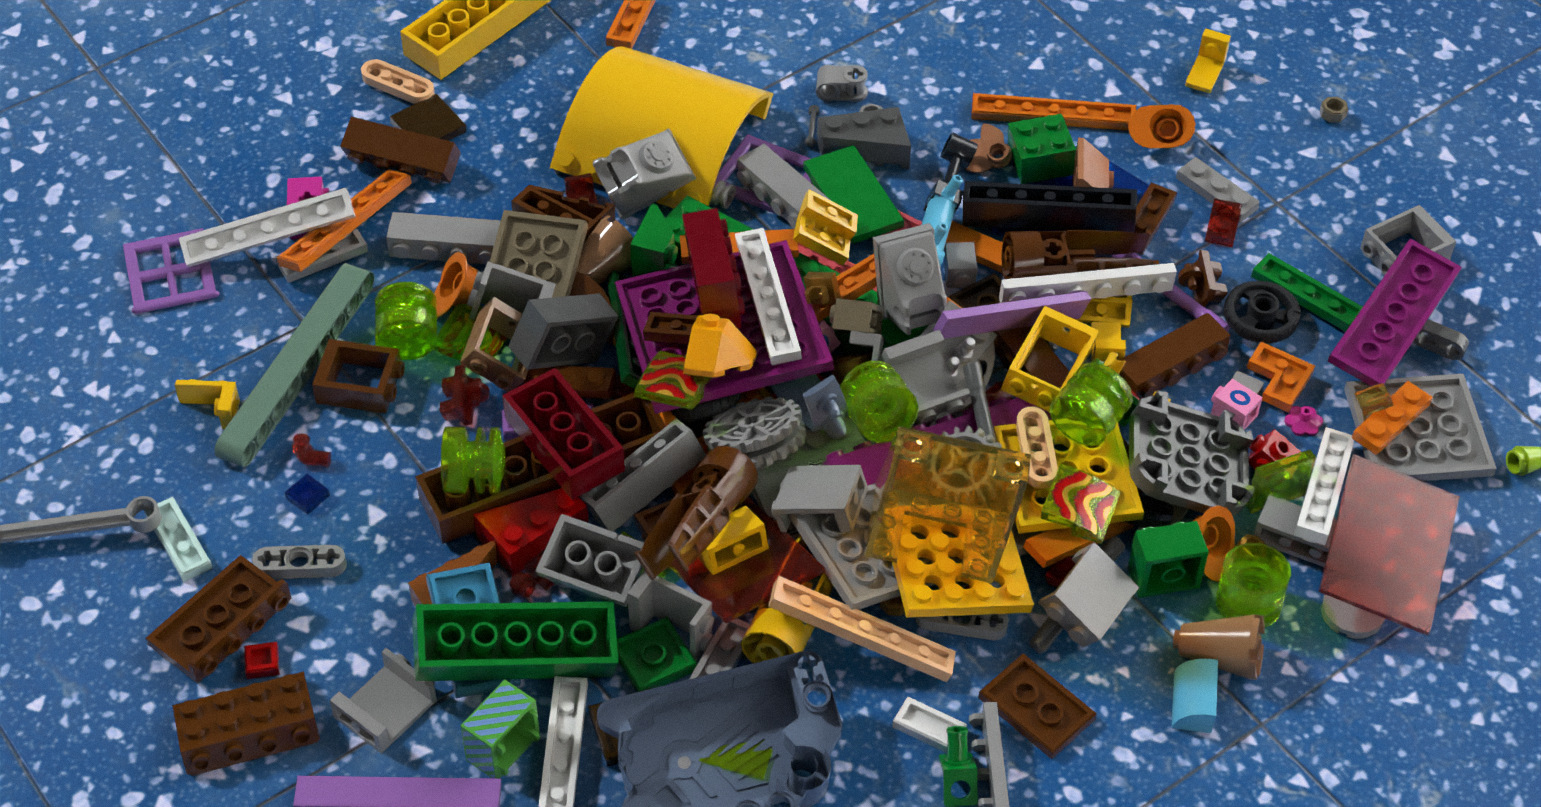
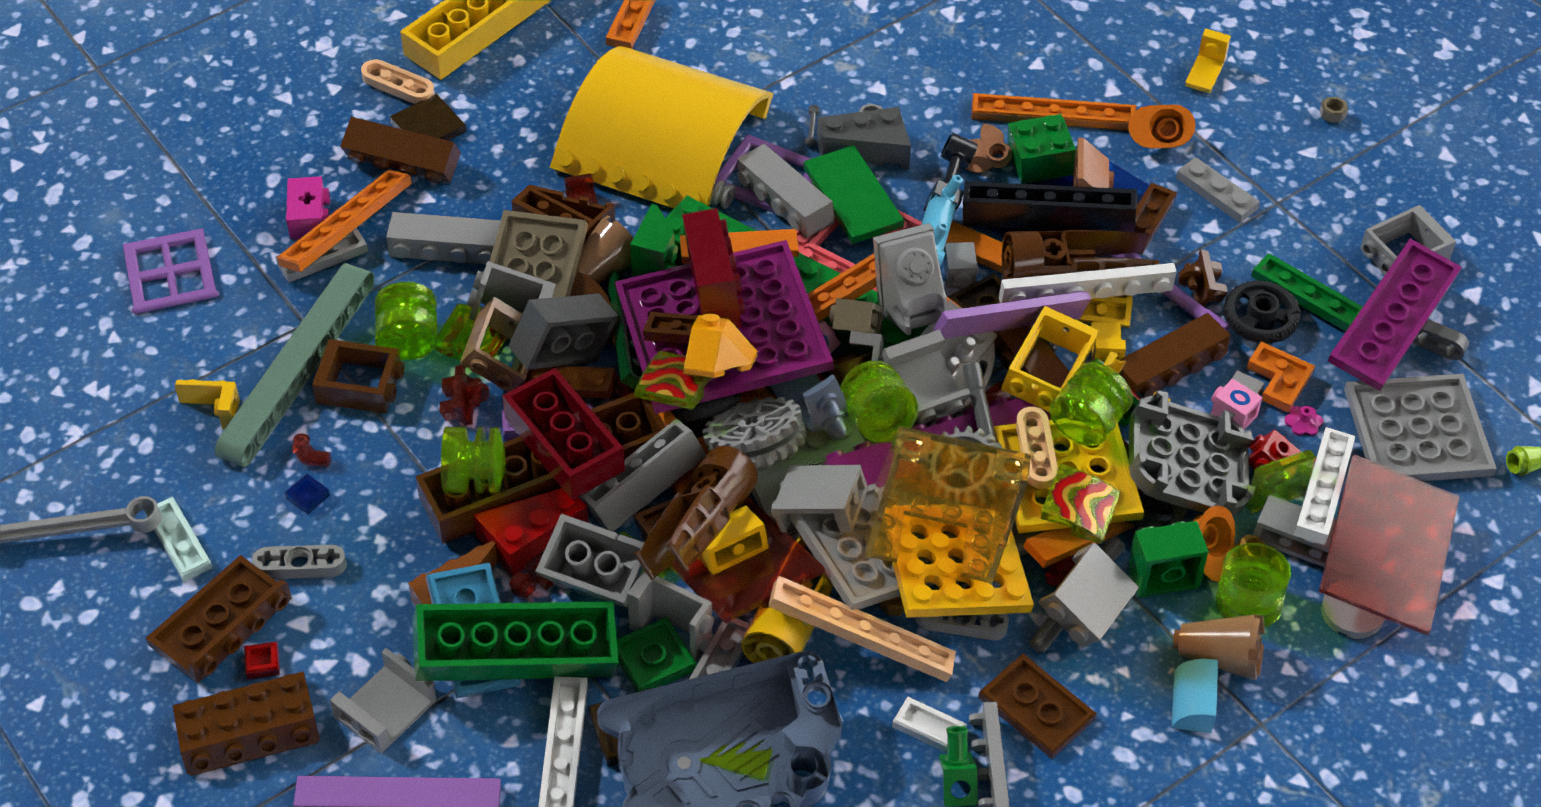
(267, 227): white plate -> none
(455, 283): orange piece -> none
(500, 730): bright green container -> none
(643, 172): light grey piece -> none
(768, 297): white plate -> none
(821, 288): pearl gold tile -> none
(825, 227): yellow slope -> none
(839, 83): light grey piece -> none
(1223, 222): clear red bracket -> none
(1373, 399): clear yellow tile -> none
(1388, 423): orange plate -> none

